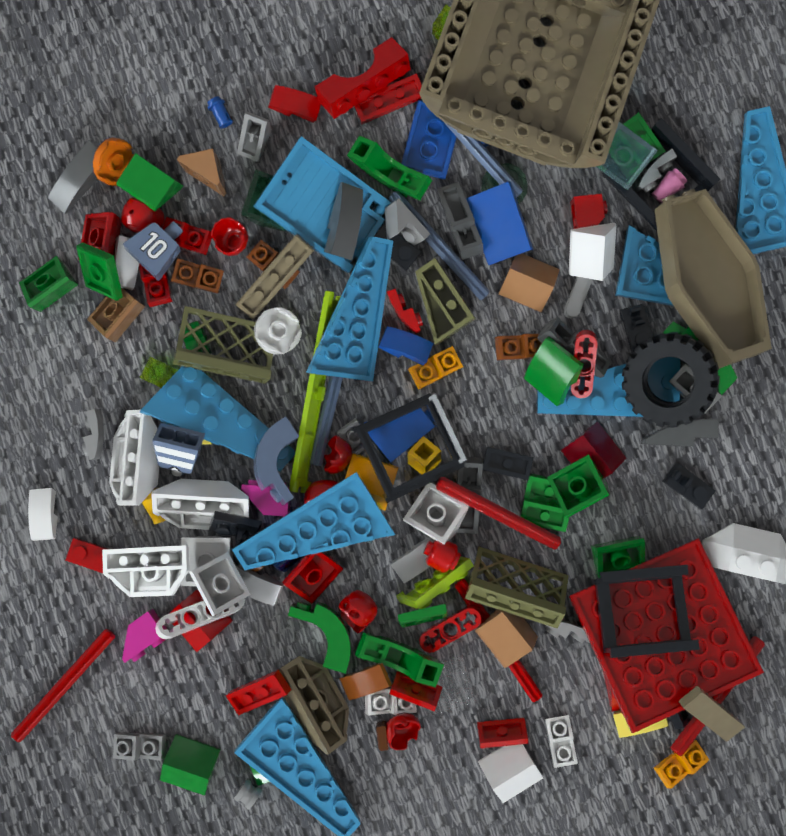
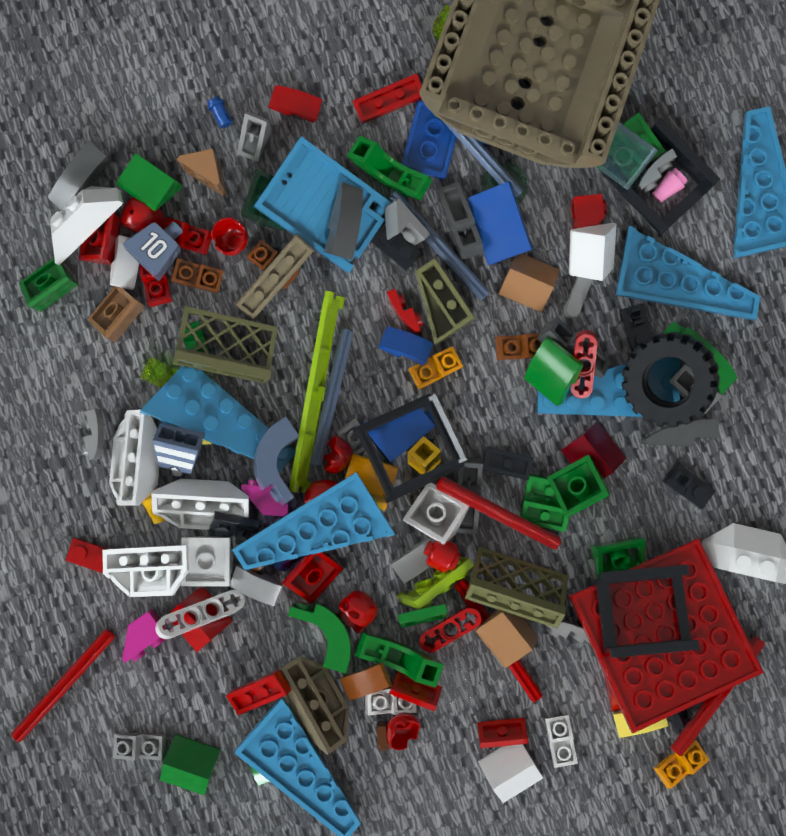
(41, 514): white slope -> none
(81, 218): none -> white wedge
(99, 271): green tile -> none
(111, 160): orange tile -> none
(219, 583): white slope -> none
(248, 794): light grey wheel -> none
(277, 330): white tile -> none
(342, 93): red arch -> none
(354, 329): dark azure wing -> none
(711, 713): dark tan tile -> none
(712, 277): dark tan container -> none

